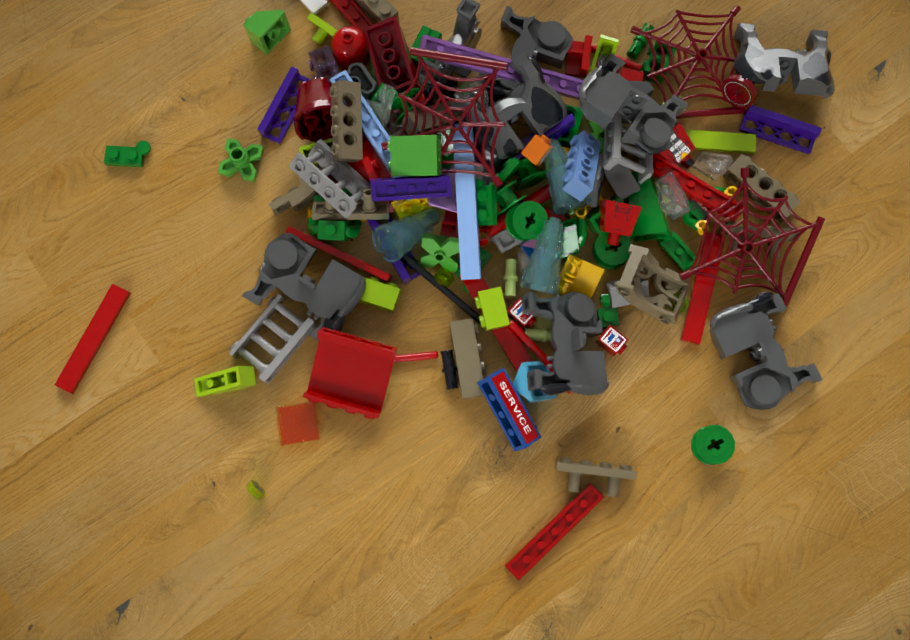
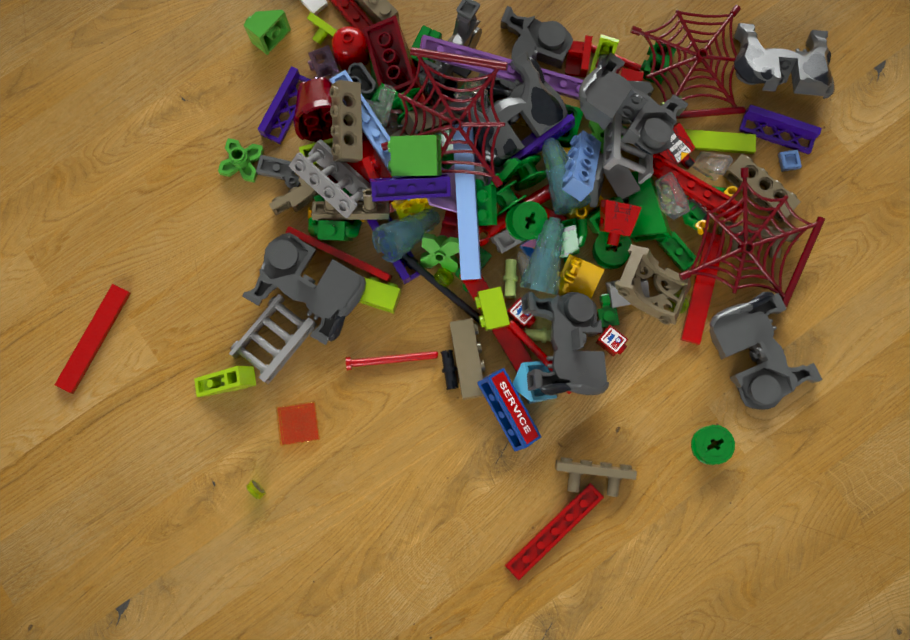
(127, 156): green hinge -> none
(277, 169): none -> dark grey hinge
(350, 373): red panel -> none
(537, 149): orange brick -> none
(639, 42): green pin -> none
(738, 91): dark red tile -> none
(789, 160): none -> medium blue tile

